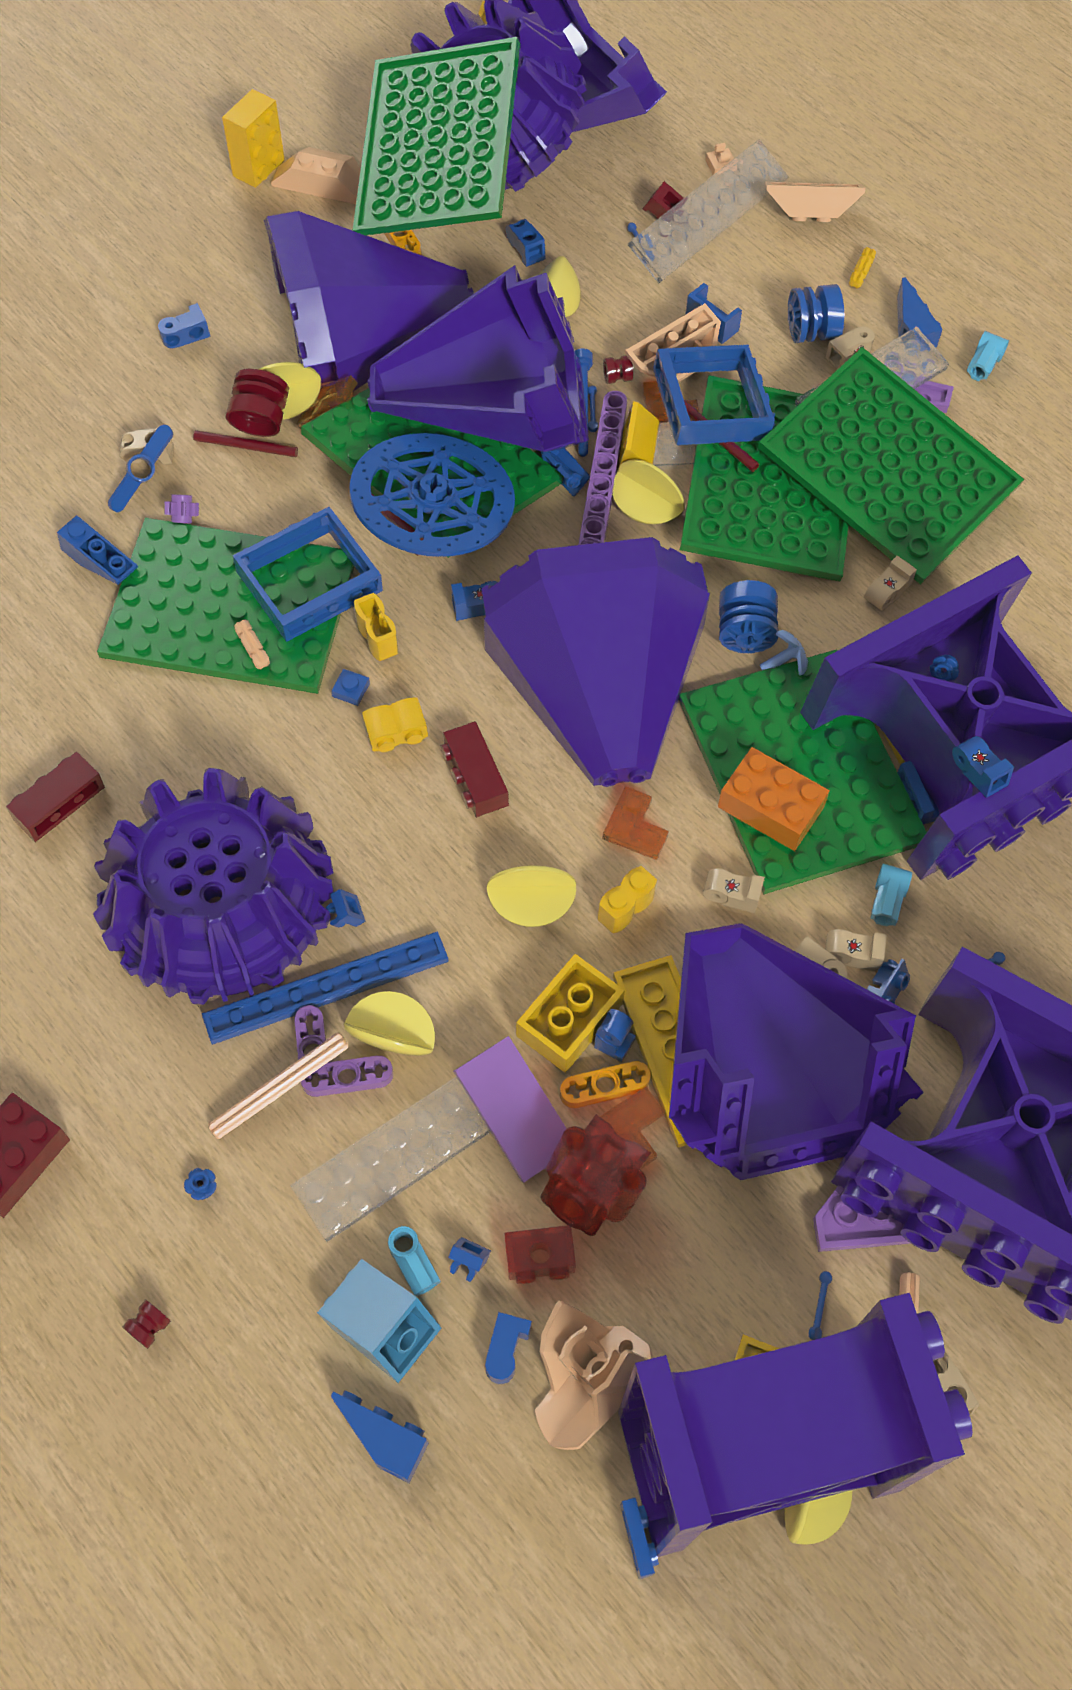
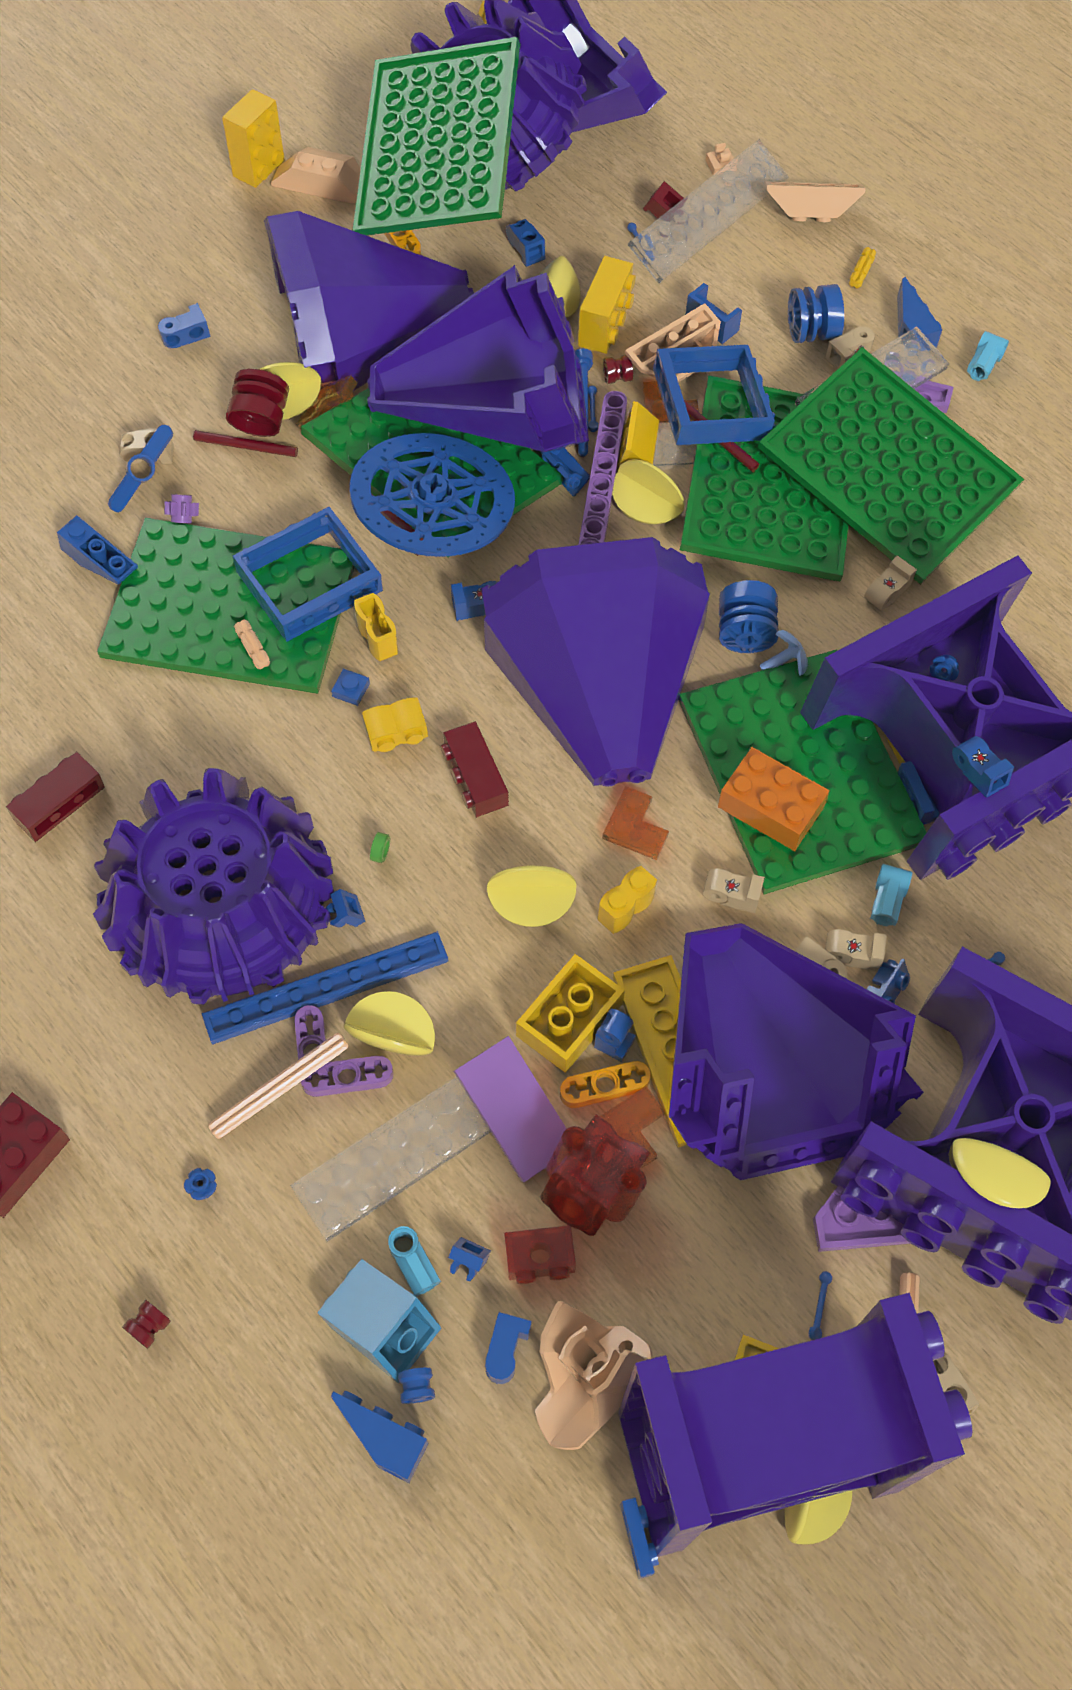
(380, 847): none -> bright green tile
(416, 1385): none -> blue wheel
(606, 305): none -> yellow brick
(999, 1173): none -> light yellow piece

